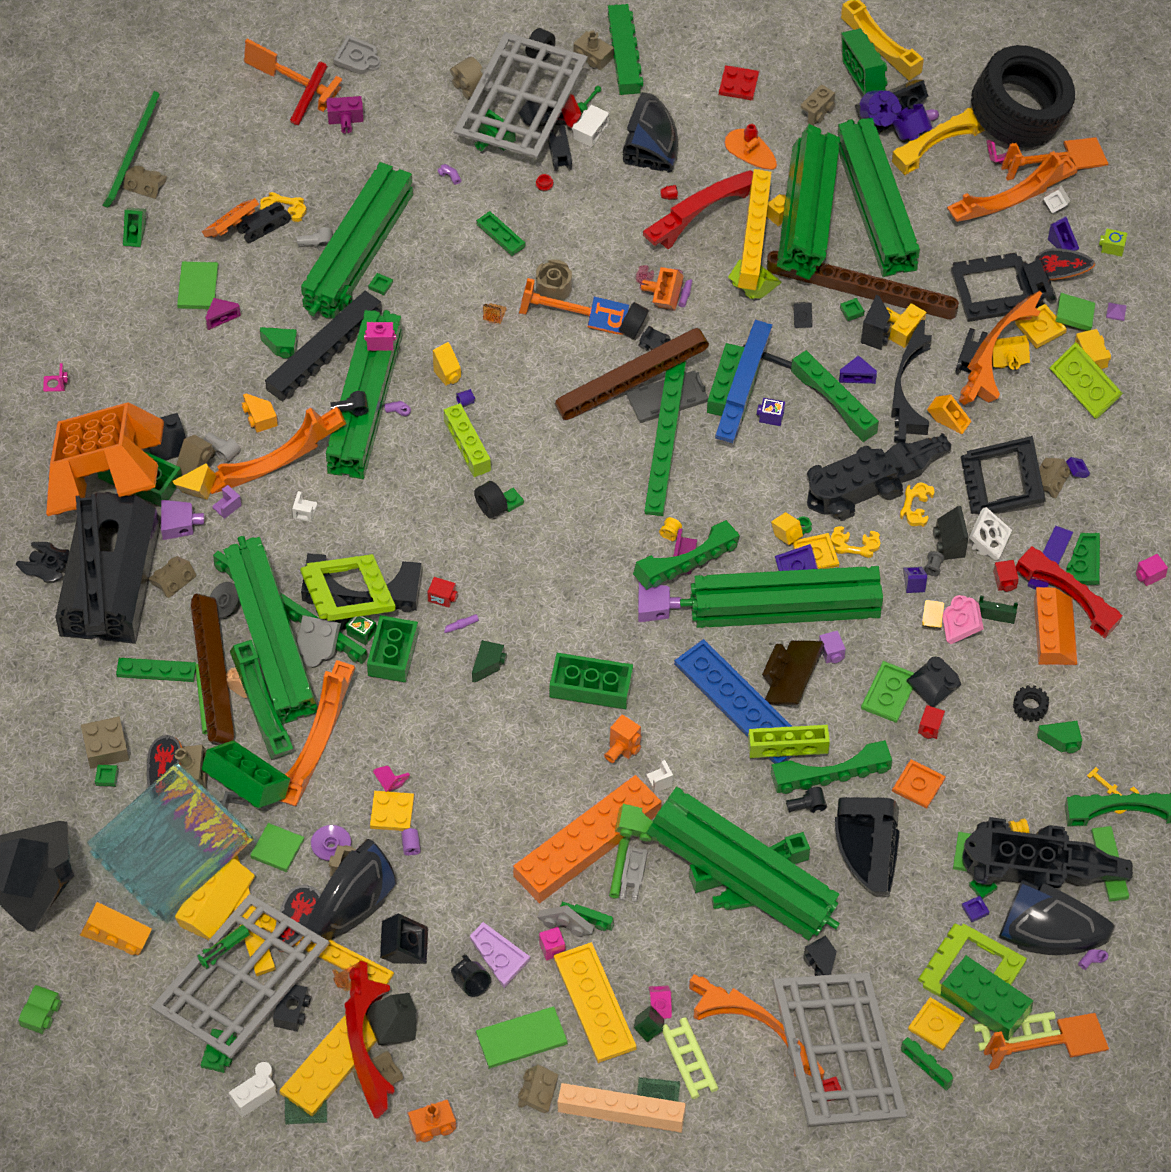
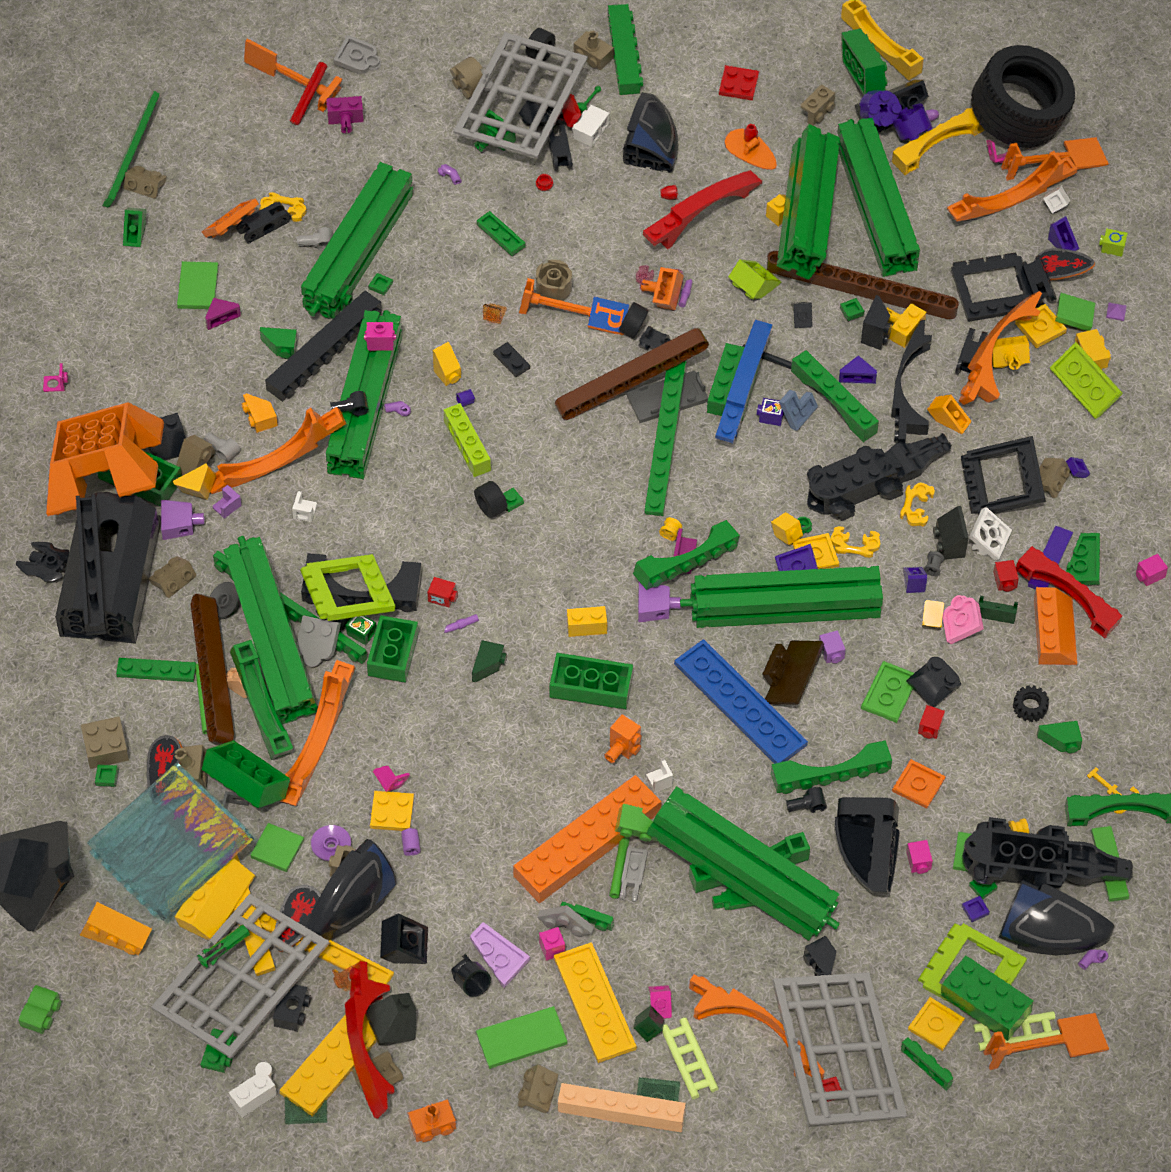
(511, 359): none -> black plate
(586, 621): none -> yellow brick
(754, 229): yellow brick -> none
(788, 741): lime brick -> none
(797, 410): none -> sand blue plate
(919, 856): none -> dark pink brick

